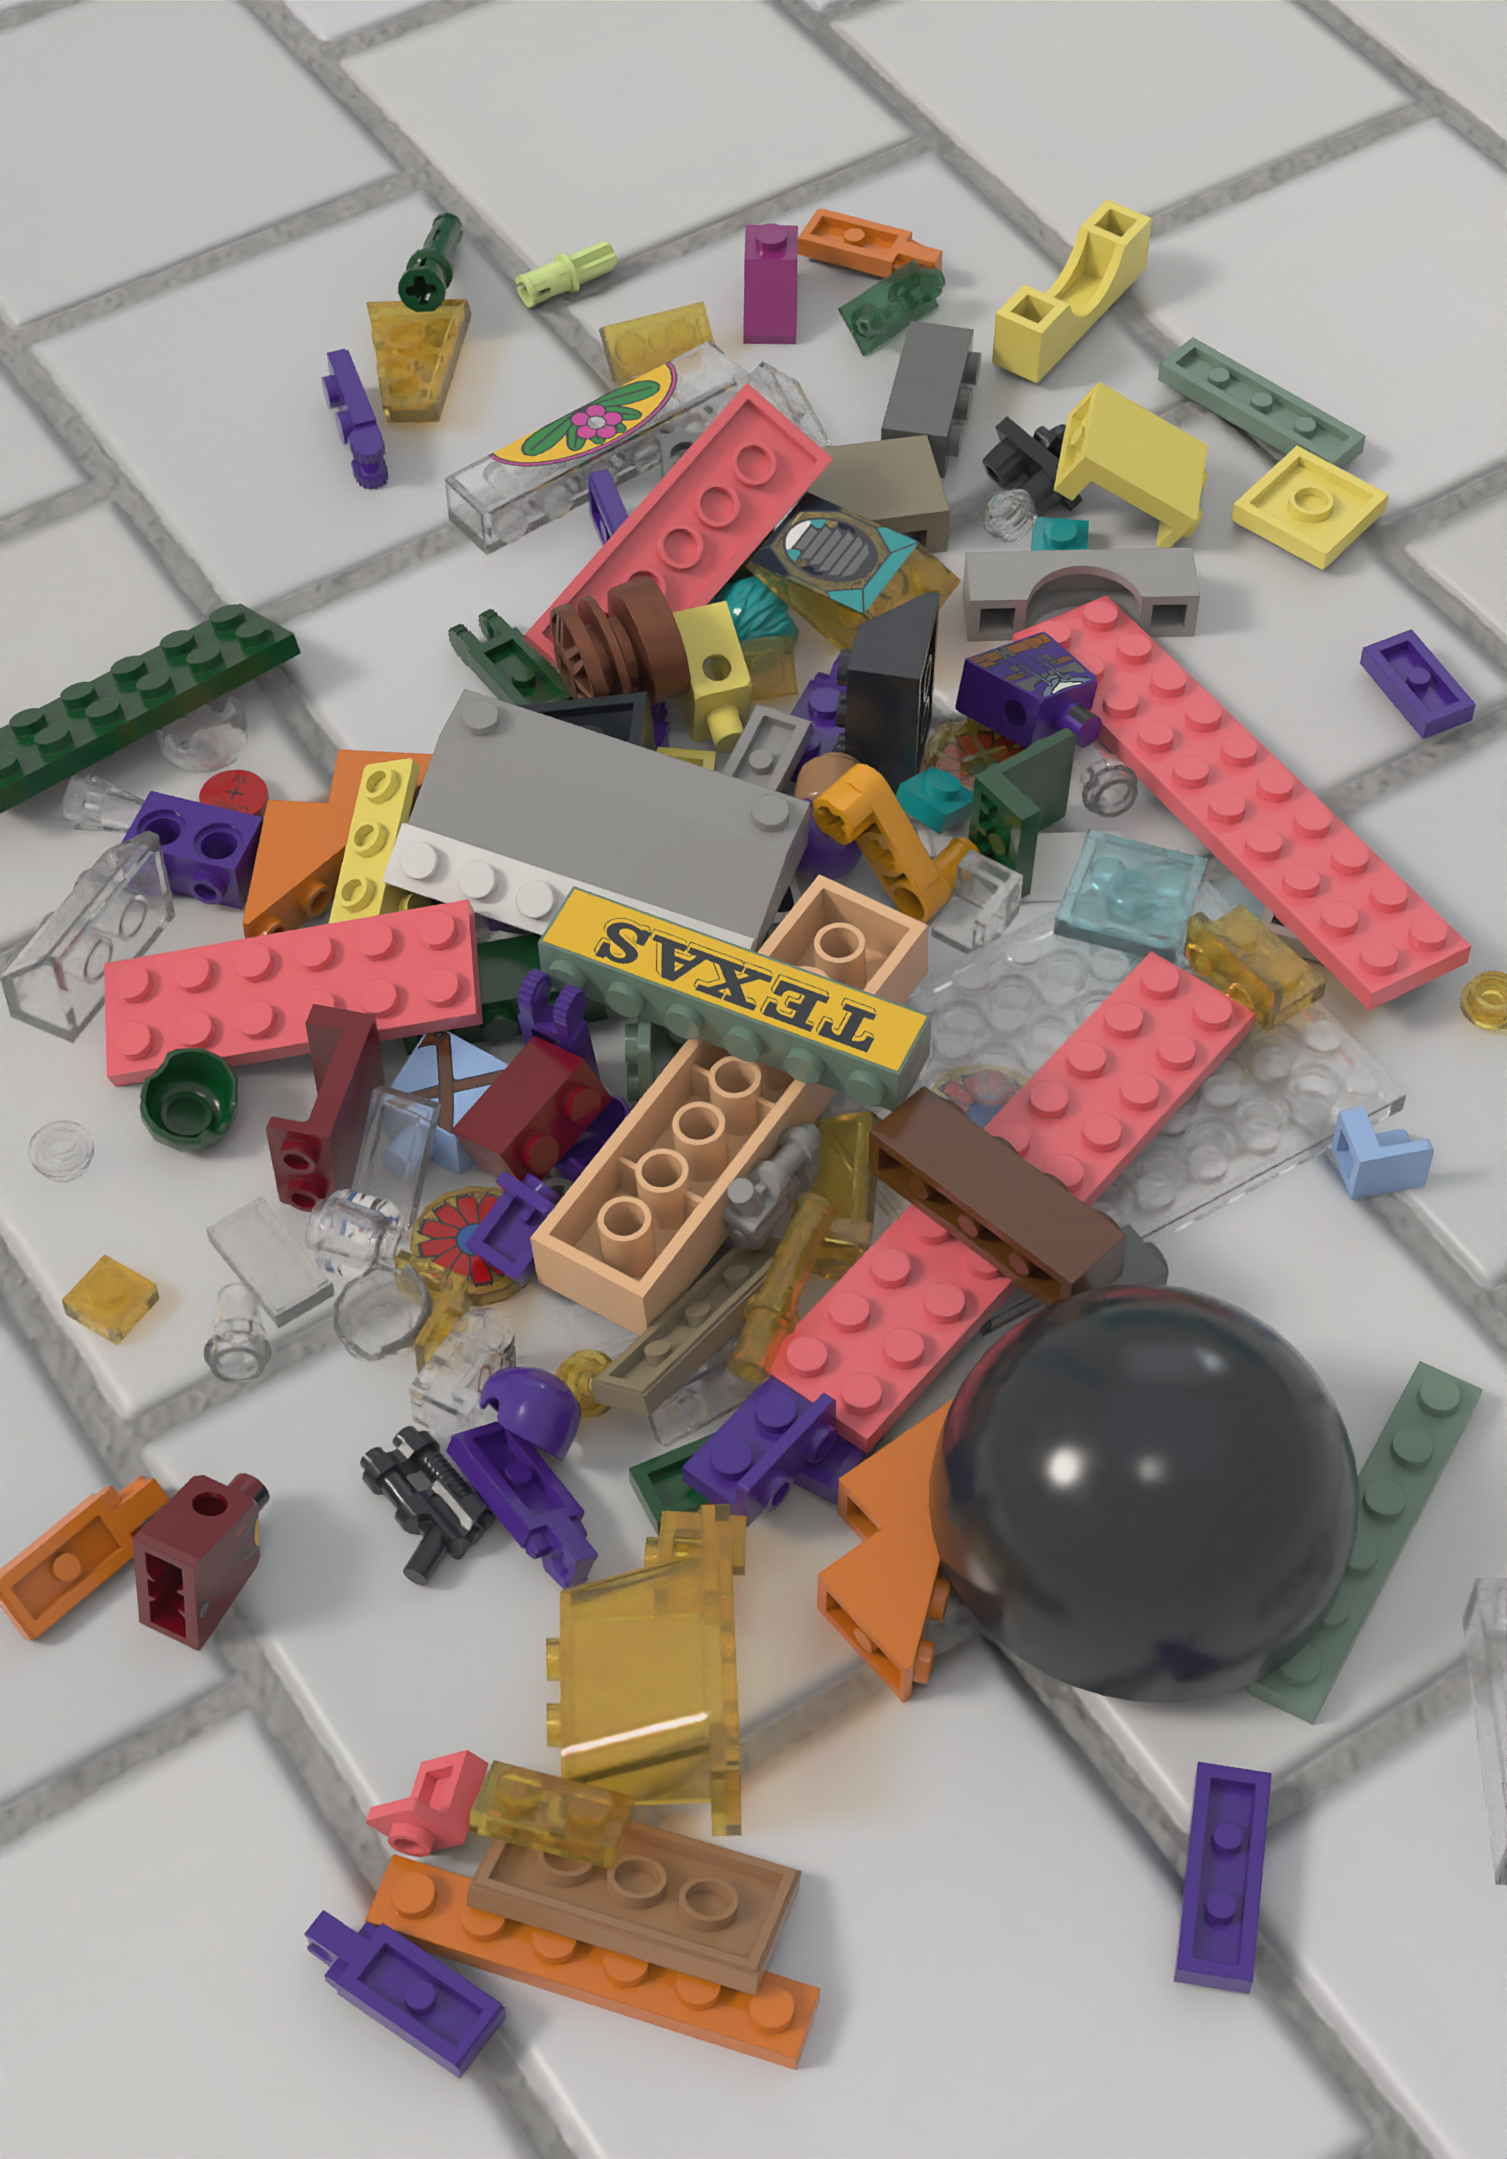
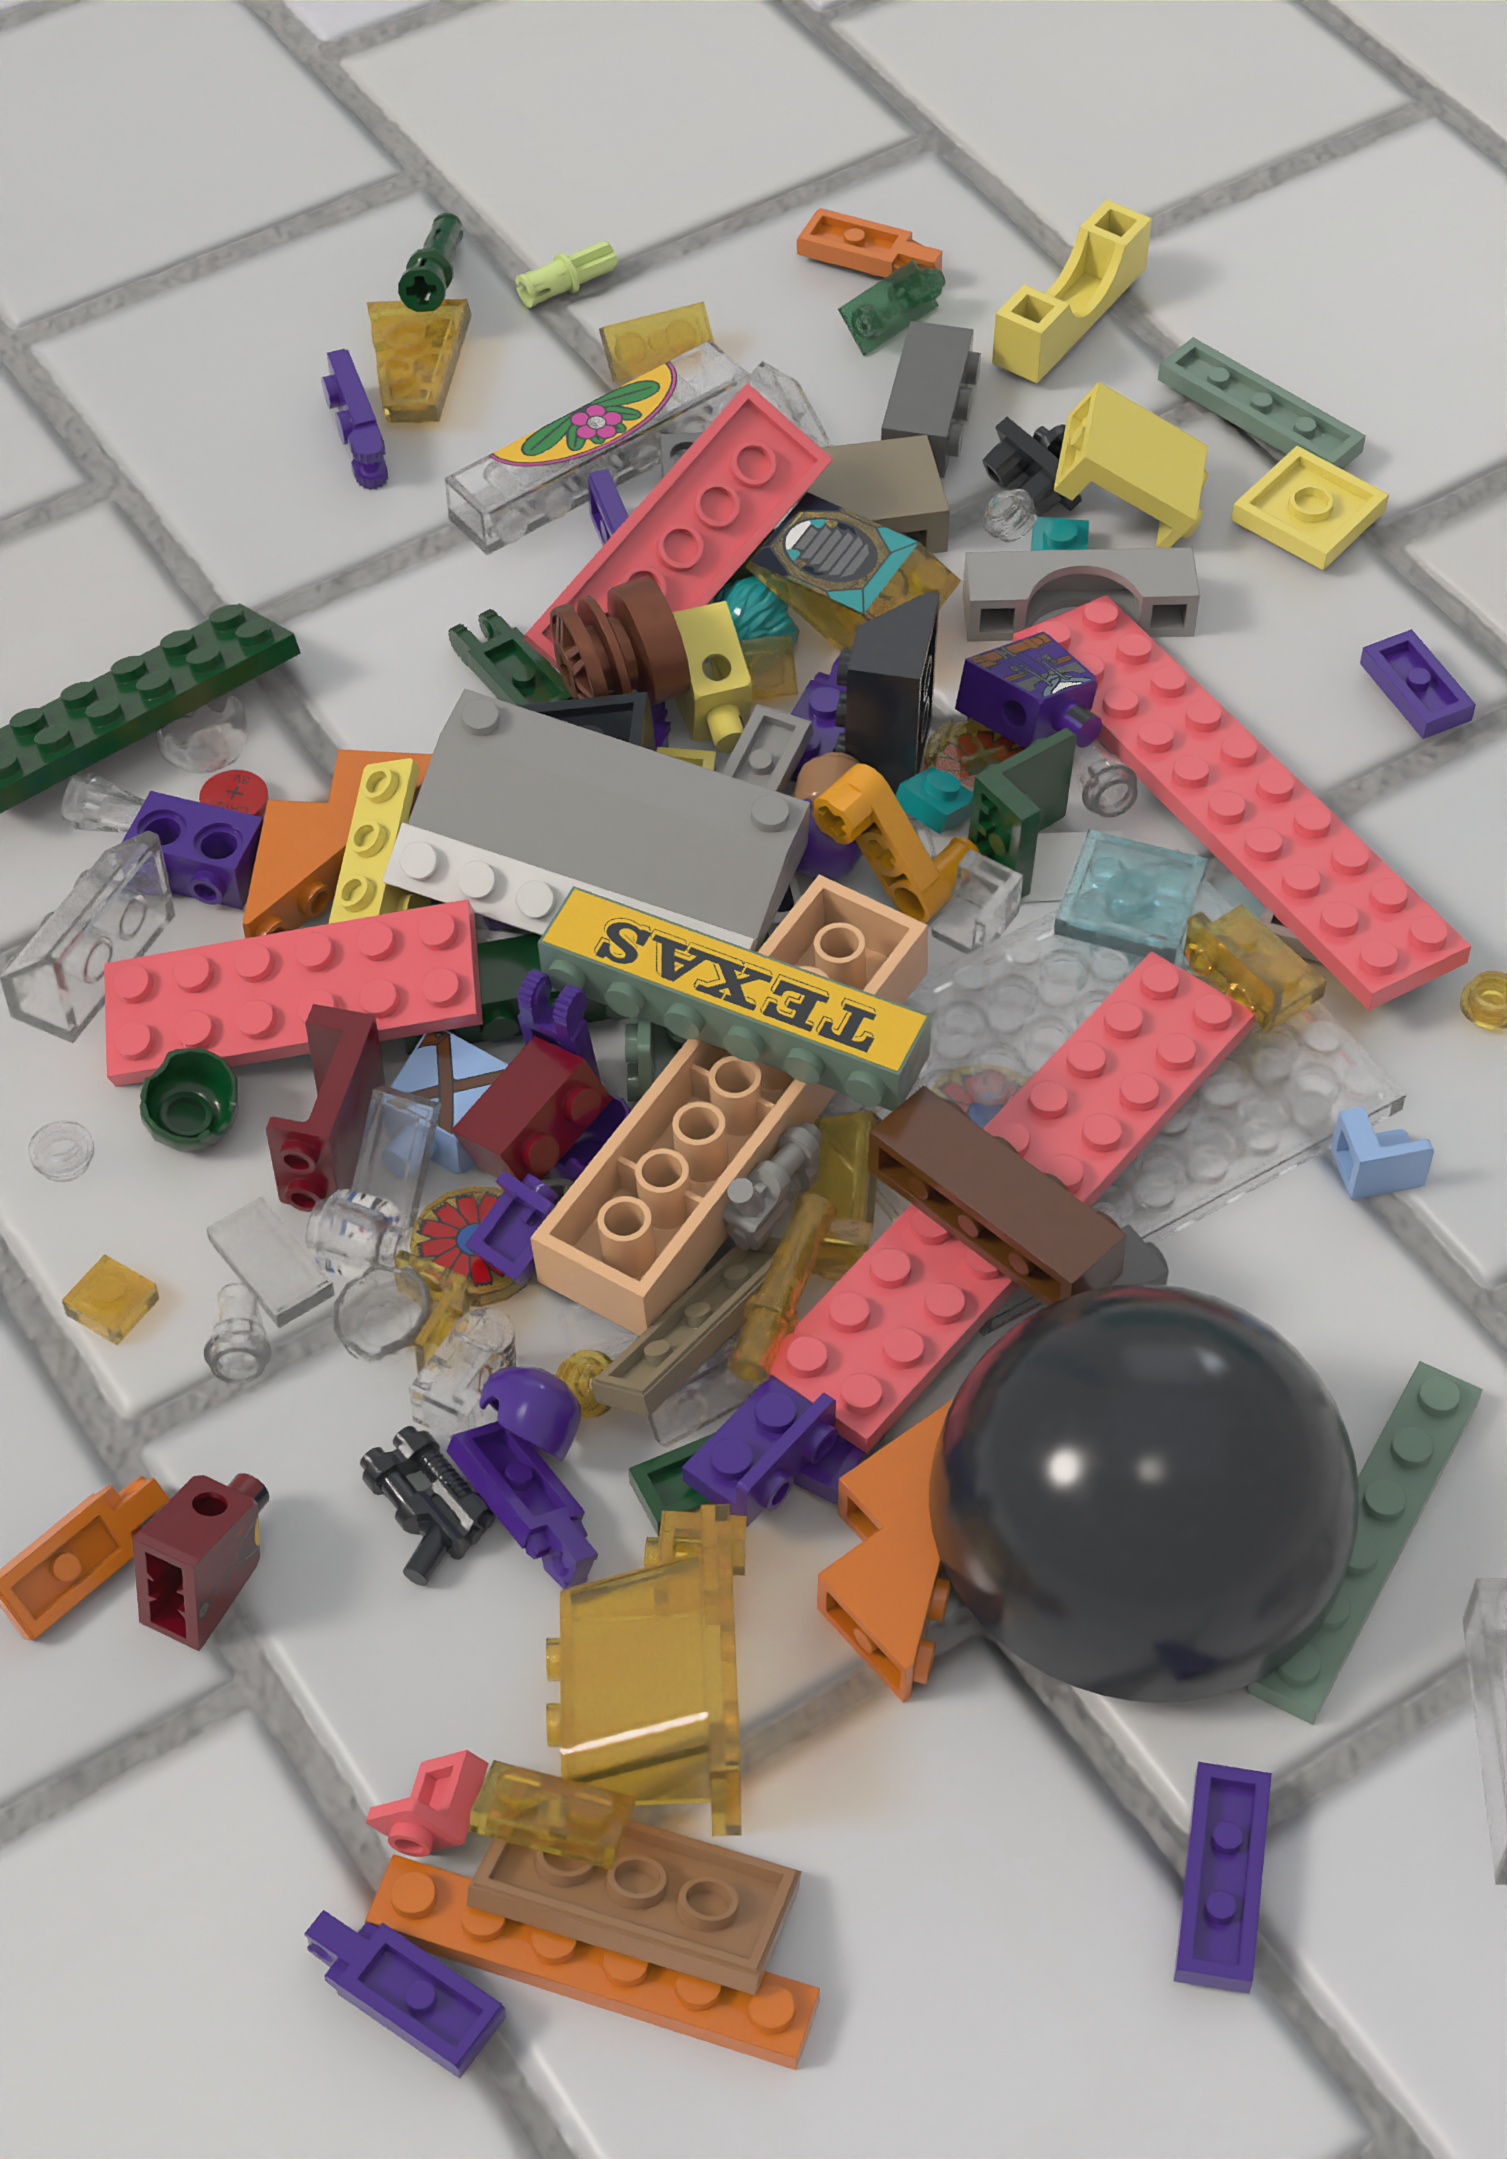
(770, 284): magenta slope -> none

